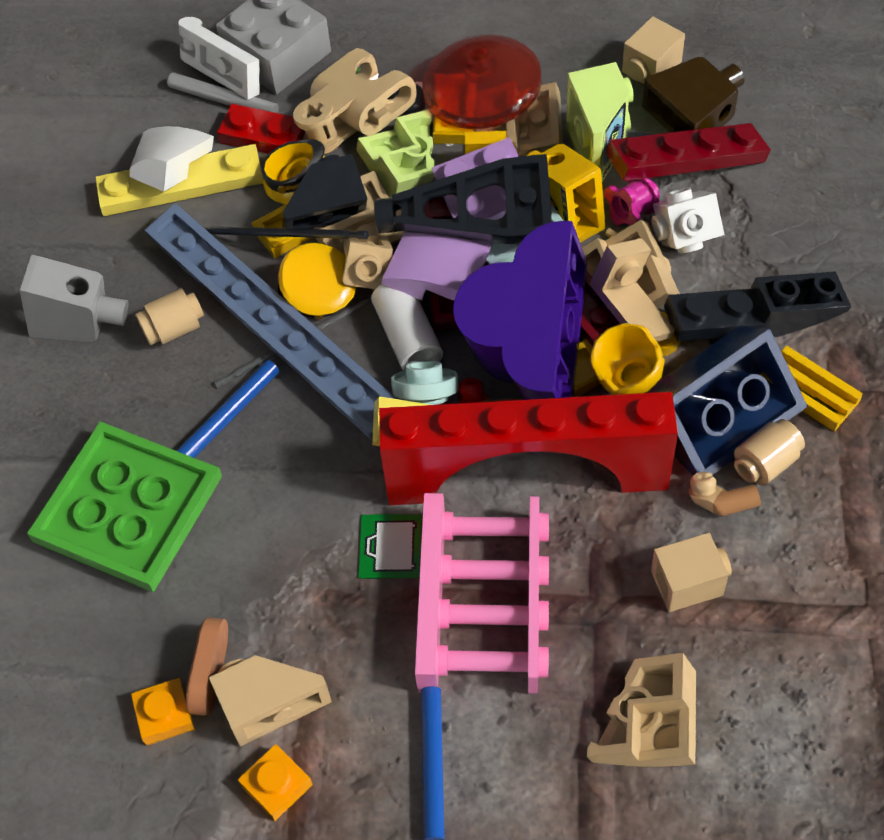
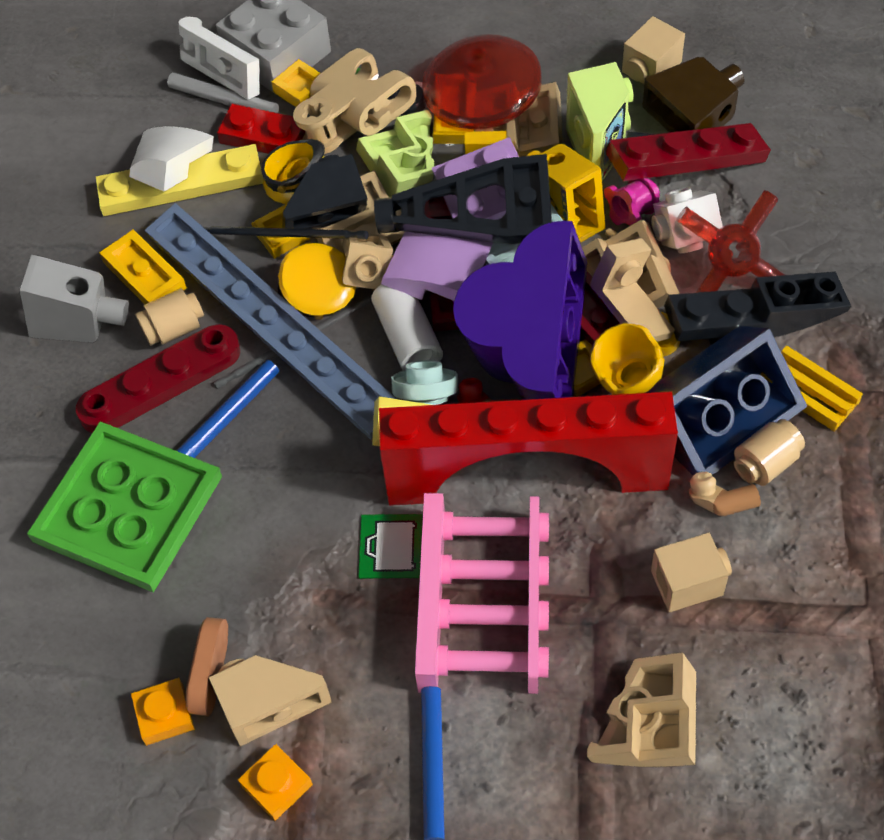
(141, 268): none -> yellow plate
(159, 378): none -> dark red plate
(295, 83): none -> yellow plate
(720, 240): none -> clear red bar

